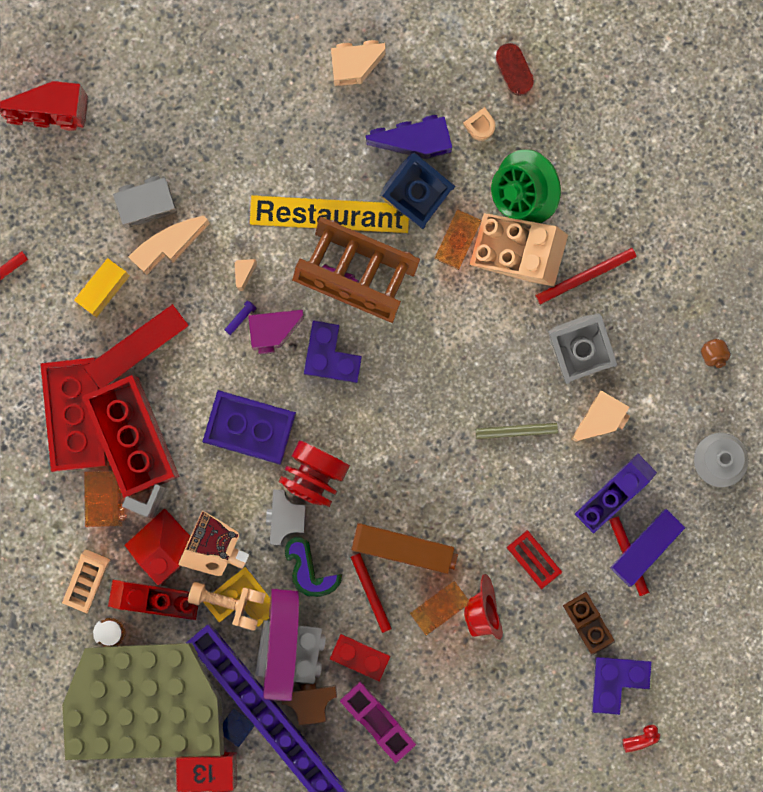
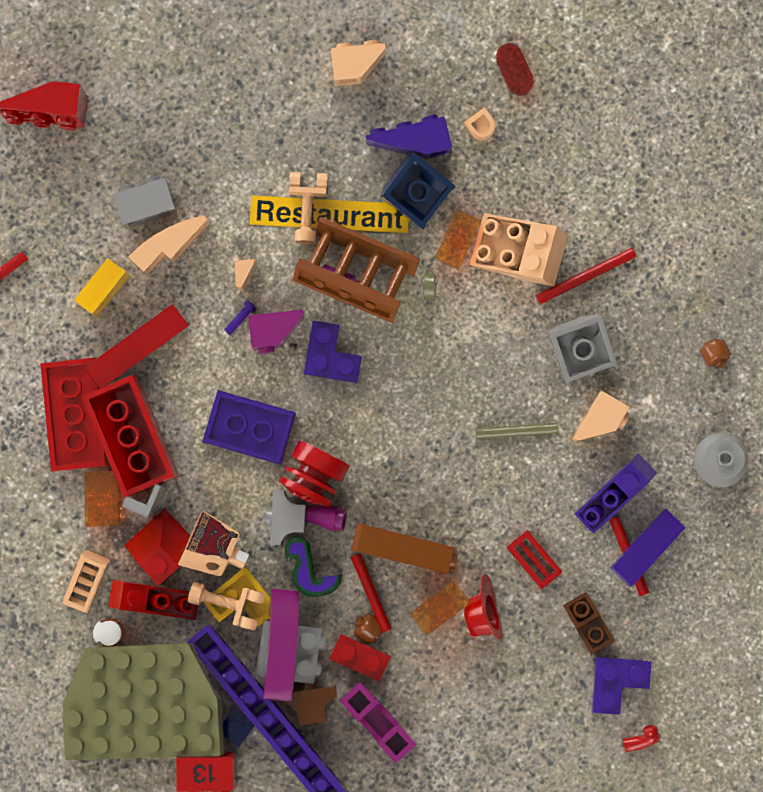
(305, 234): none -> light nougat bar
(328, 518): none -> magenta cone
(367, 628): none -> dark orange piece
(429, 286): none -> olive tile
(526, 187): green piece -> none

